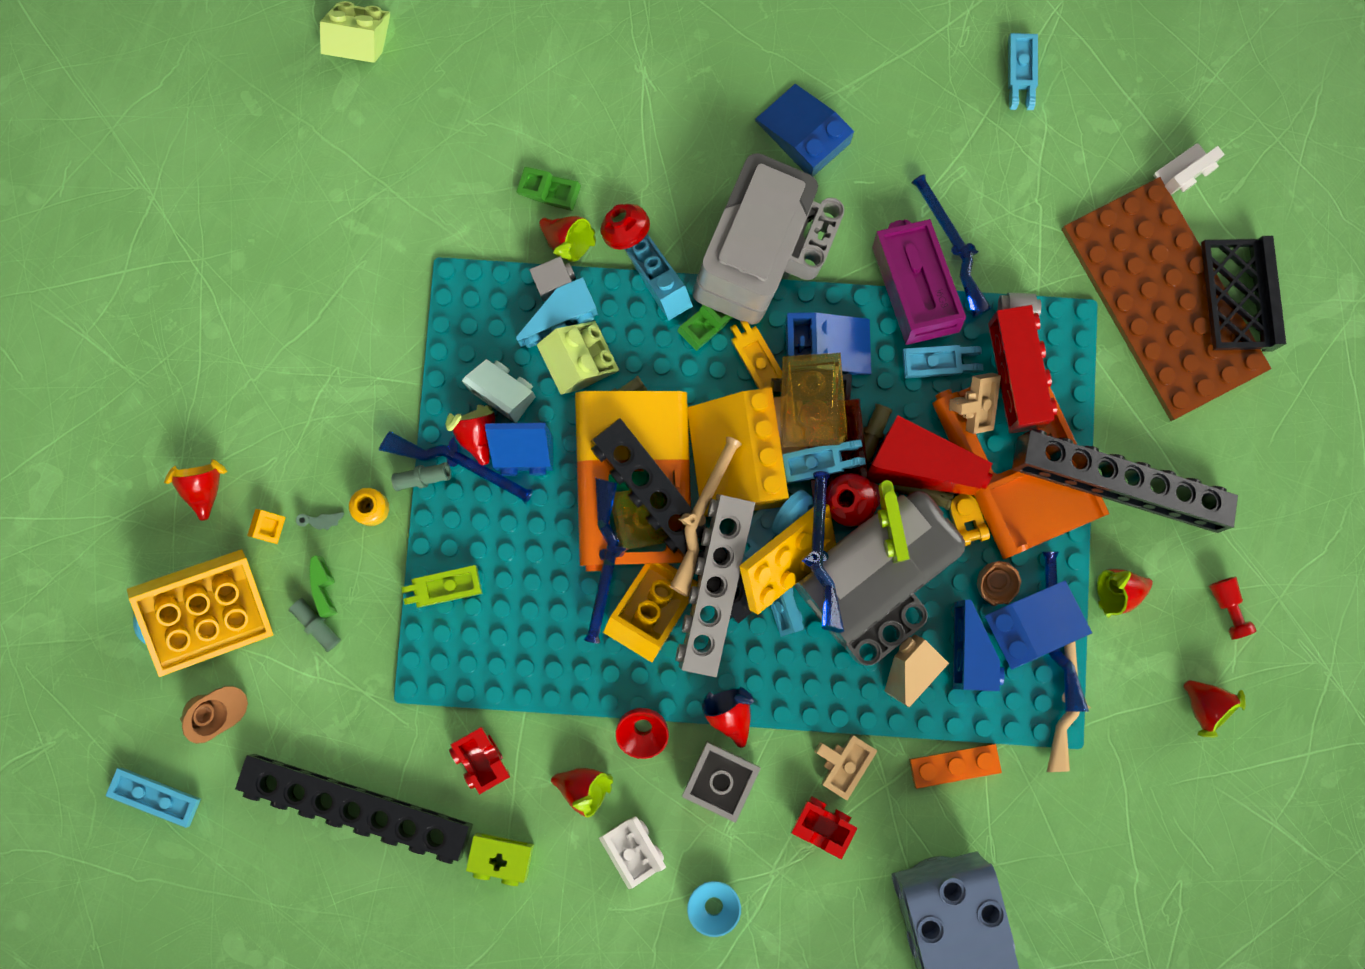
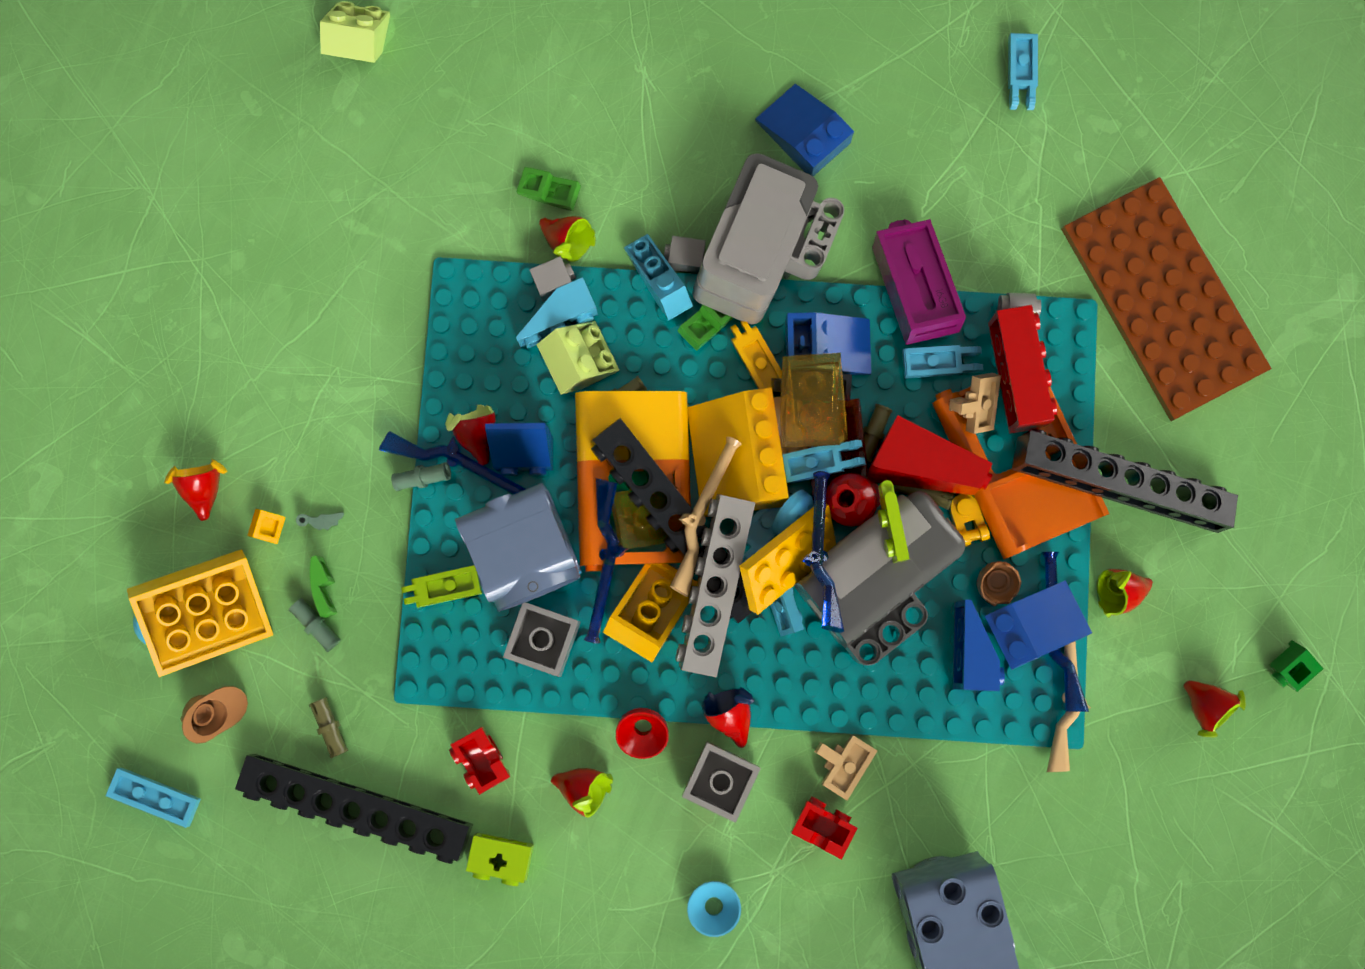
(328, 727): none -> olive pin
(362, 500): yellow head -> none
(499, 389): light aqua slope -> none
(519, 547): none -> sand blue piece
(541, 639): none -> light grey brick
(627, 231): red piece -> none
(633, 851): white bracket -> none
(685, 254): none -> light grey brick
(913, 670): tan slope -> none
(955, 766): orange plate -> none
(975, 298): clear blue piece -> none
(1186, 167): white bracket -> none
(1229, 596): red piece -> none
(1266, 296): black fence -> none
(1295, 667): none -> green brick

